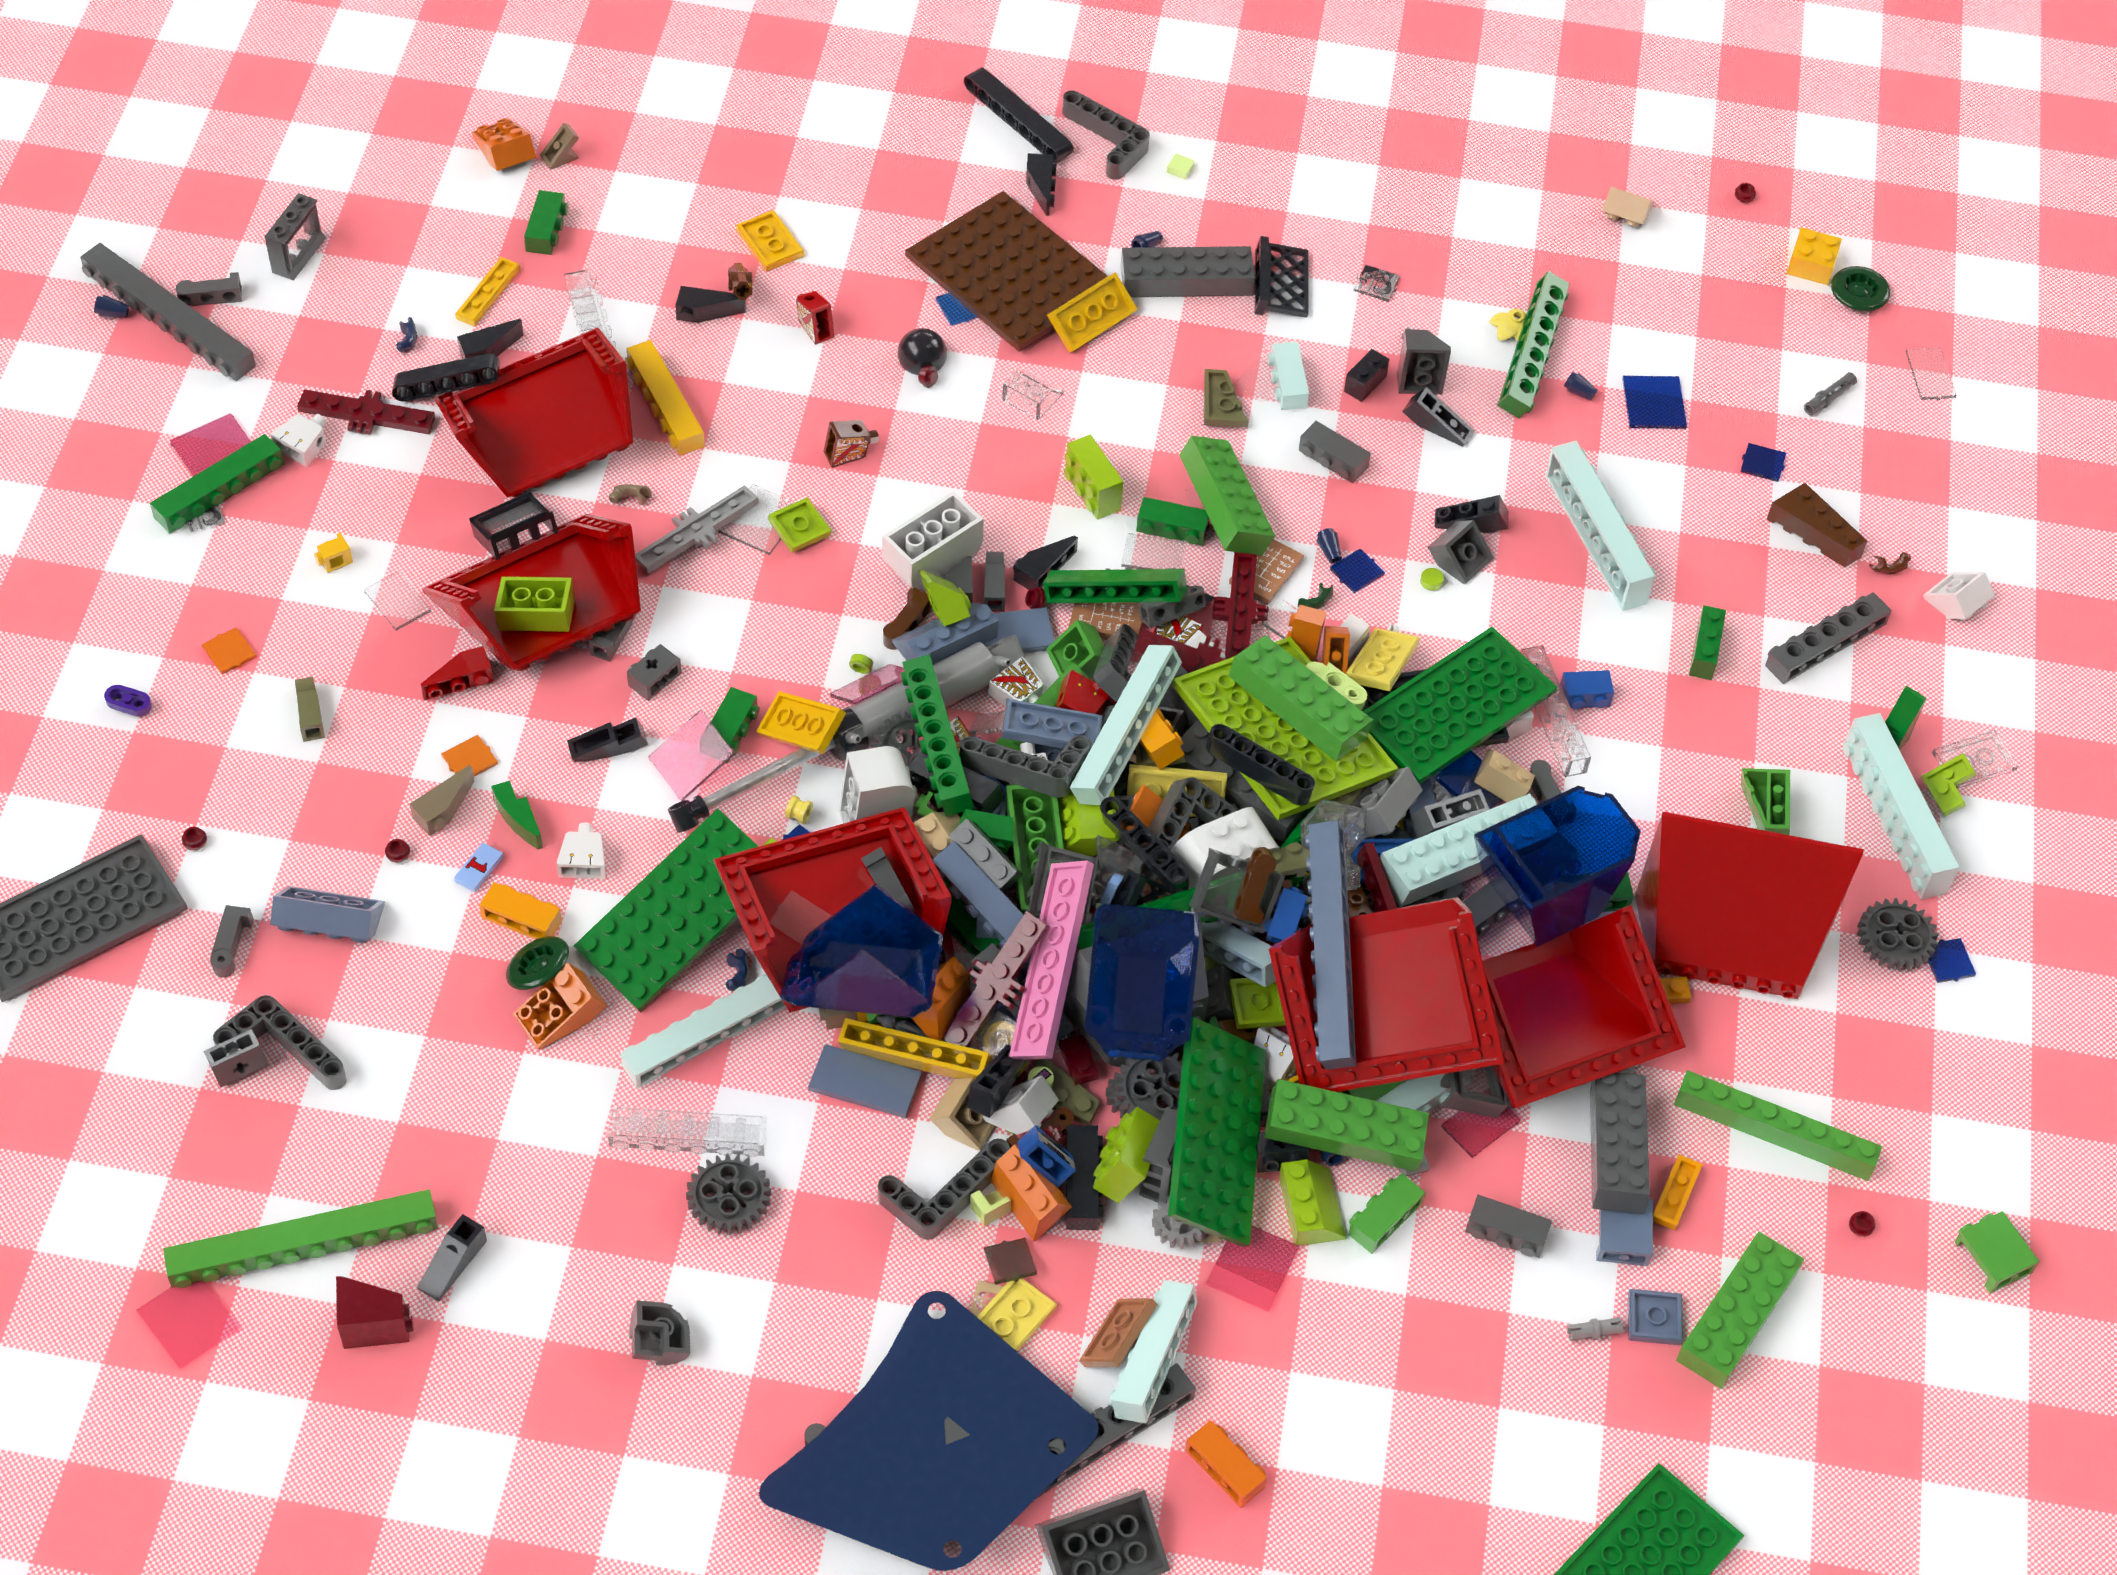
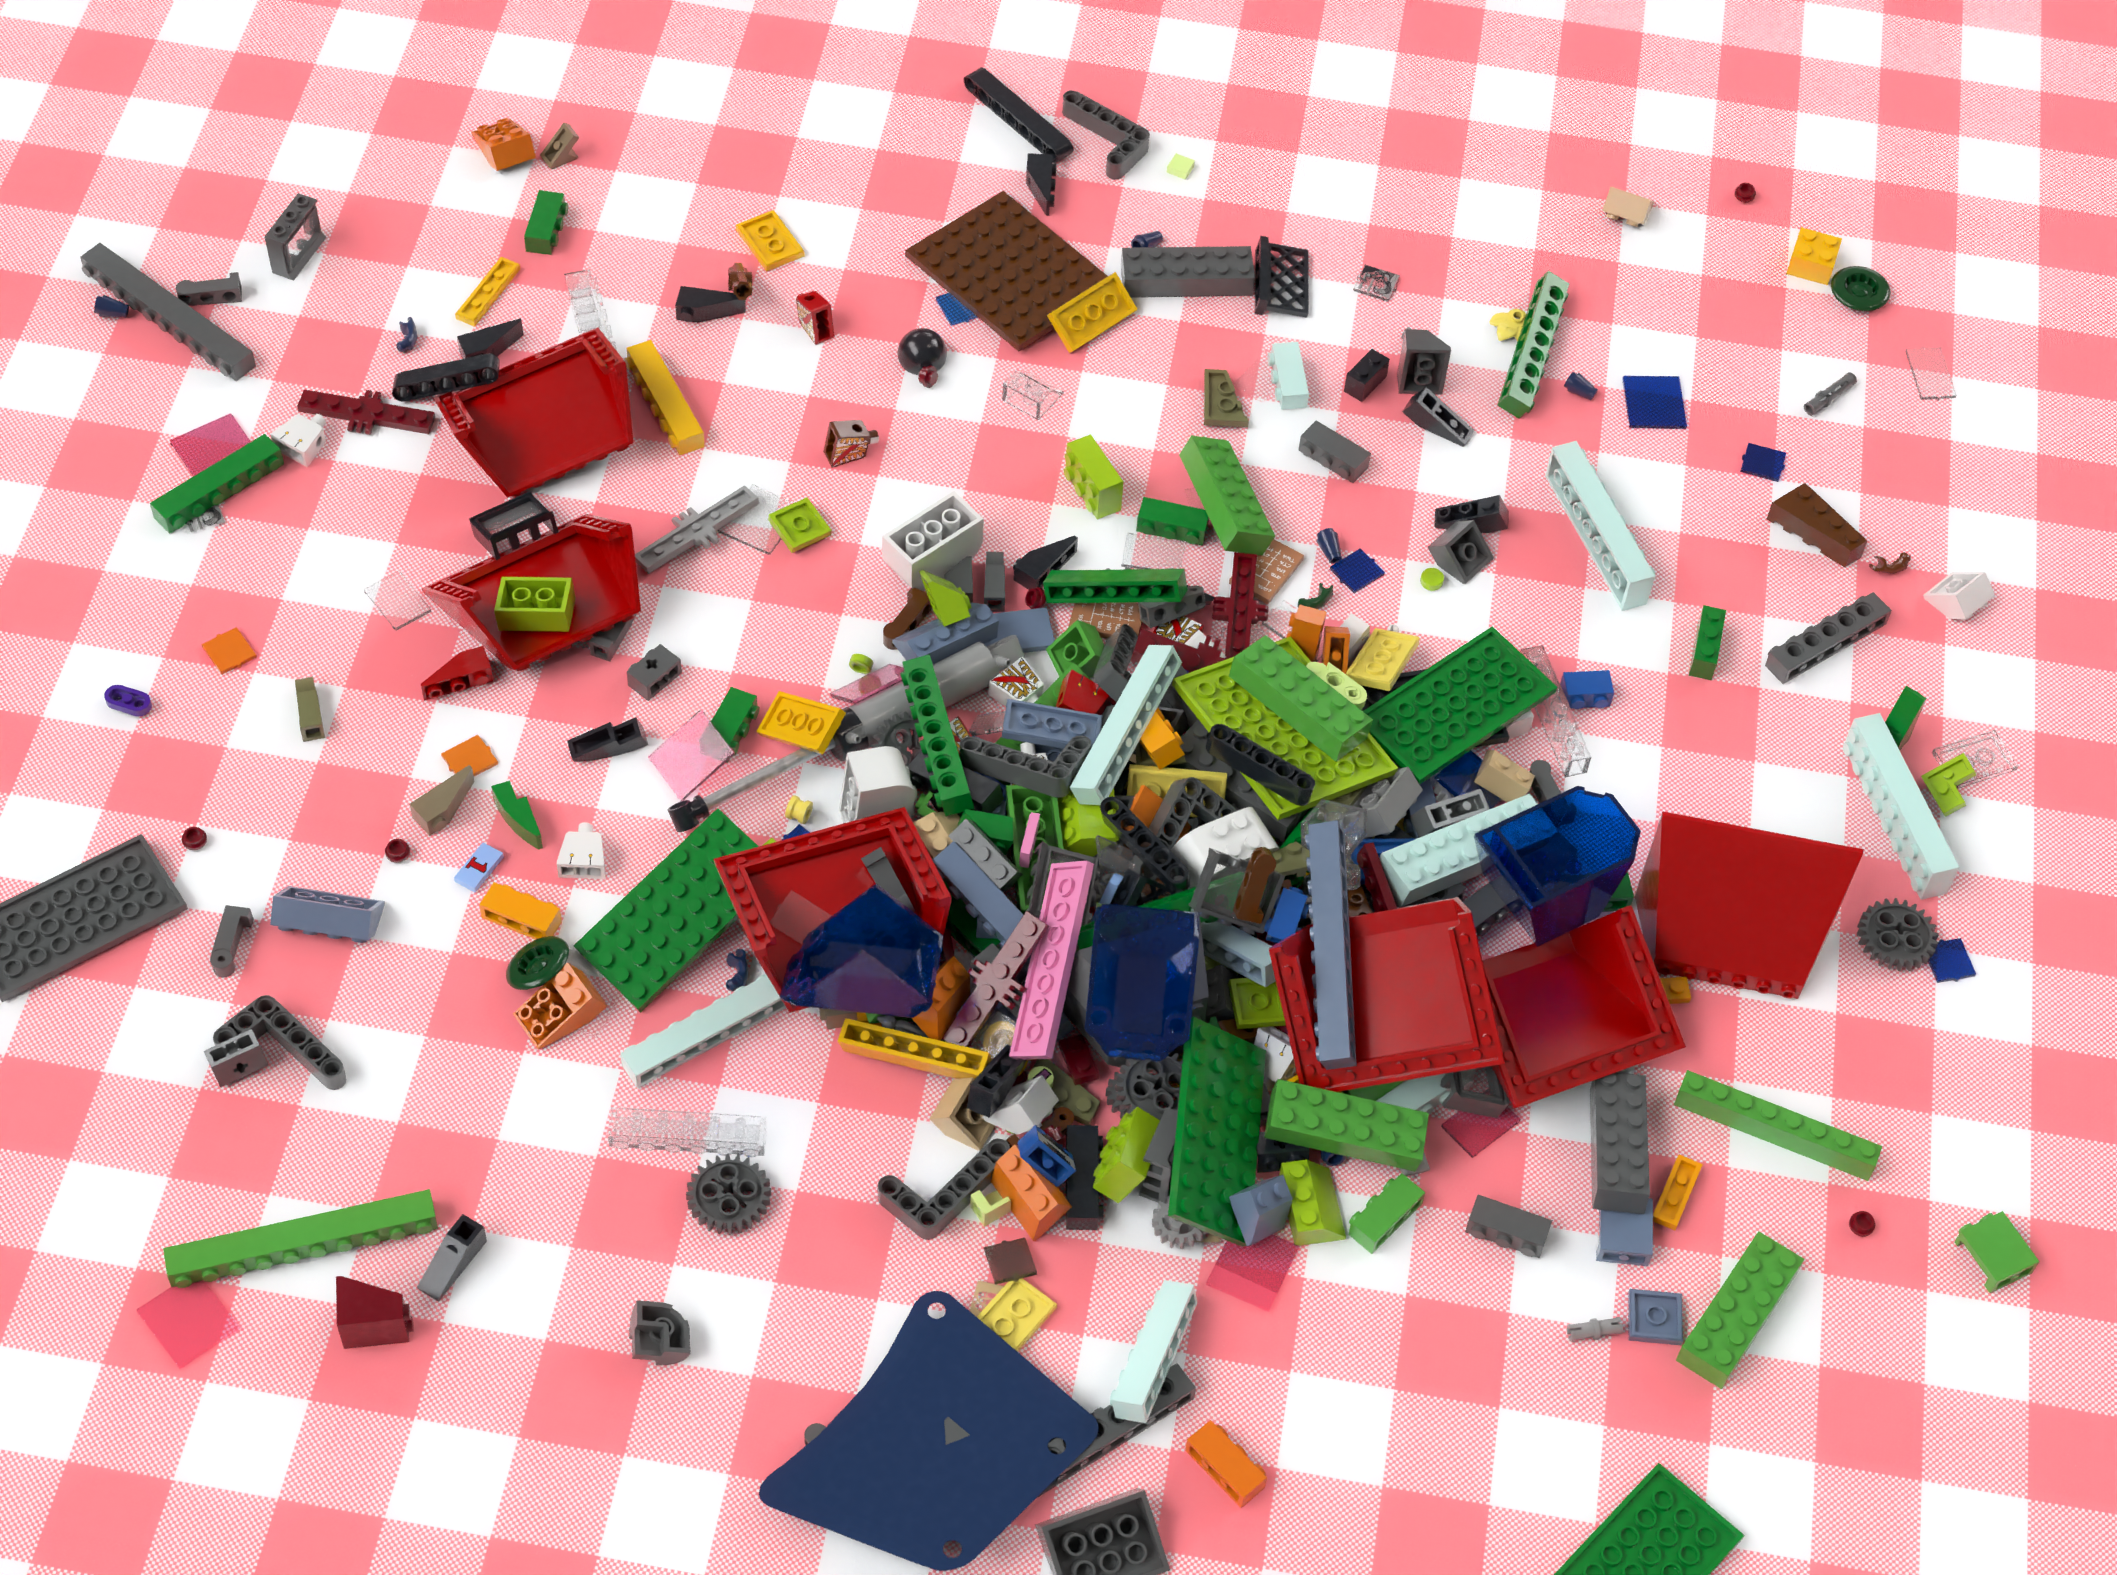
(334, 554): yellow brick -> none
(638, 491): dark tan piece -> none
(865, 1081): sand blue tile -> none
(1029, 840): none -> bright pink tile
(1118, 1332): nougat tile -> none
(1262, 1208): none -> sand blue slope
(1768, 797): bright green wedge -> none

